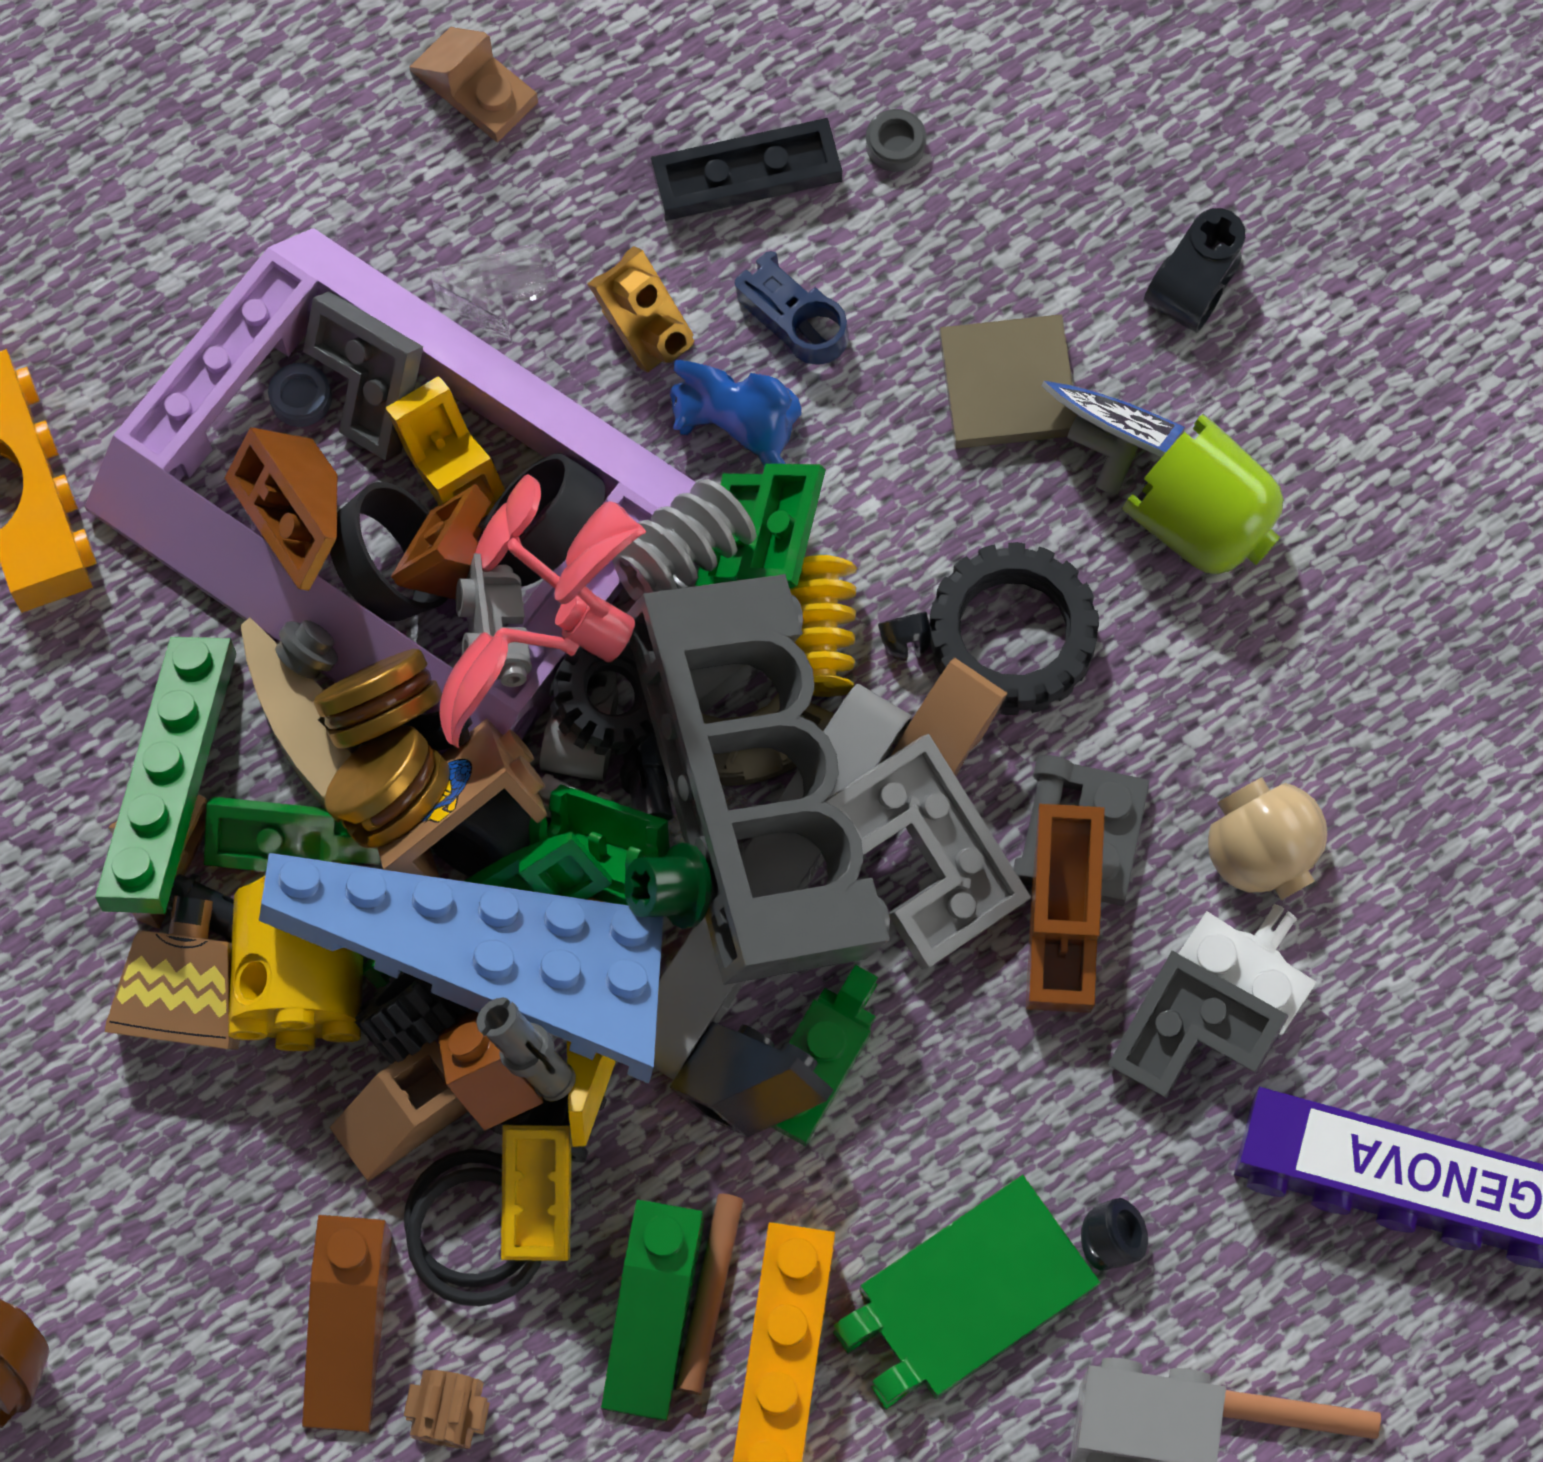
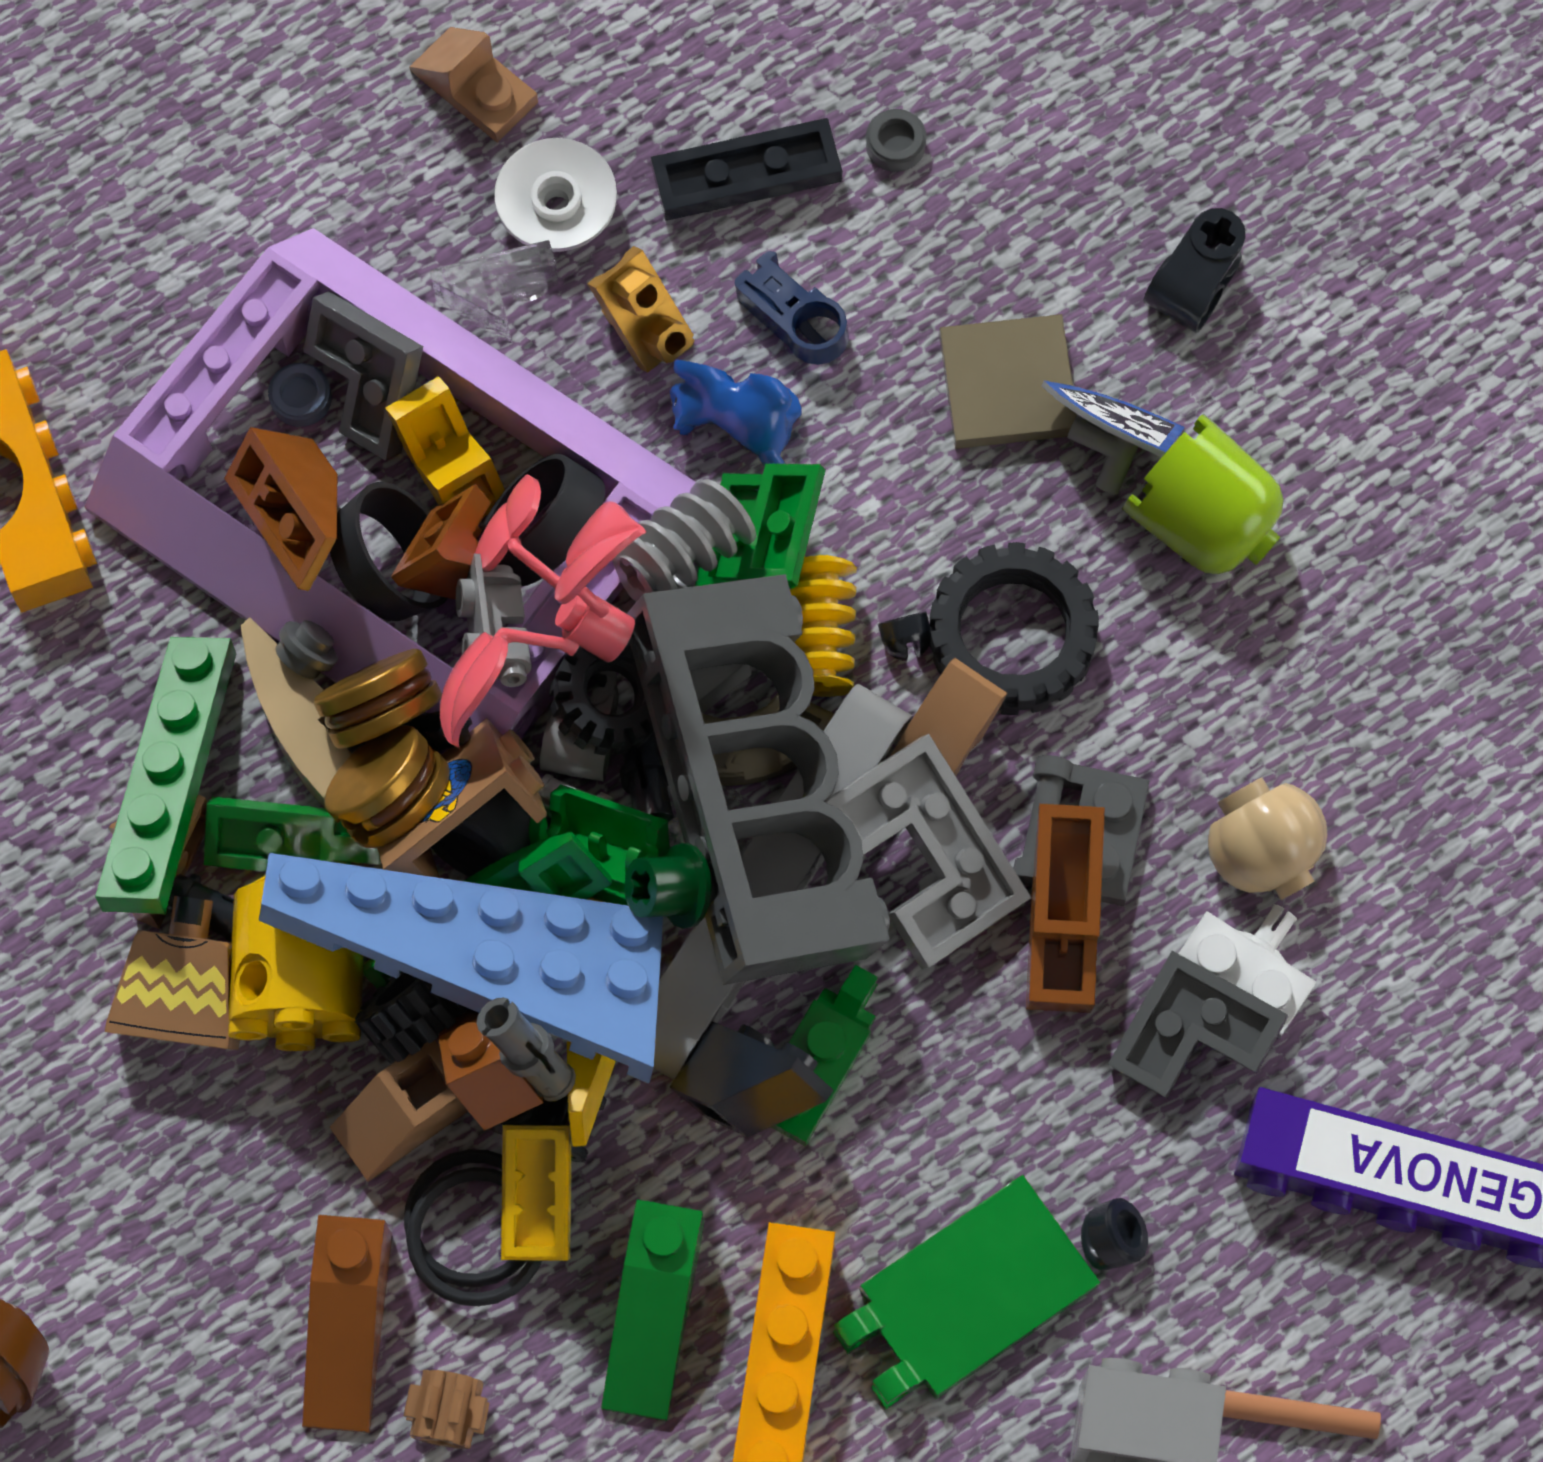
(555, 170): none -> white dish
(709, 1294): nougat bar -> none

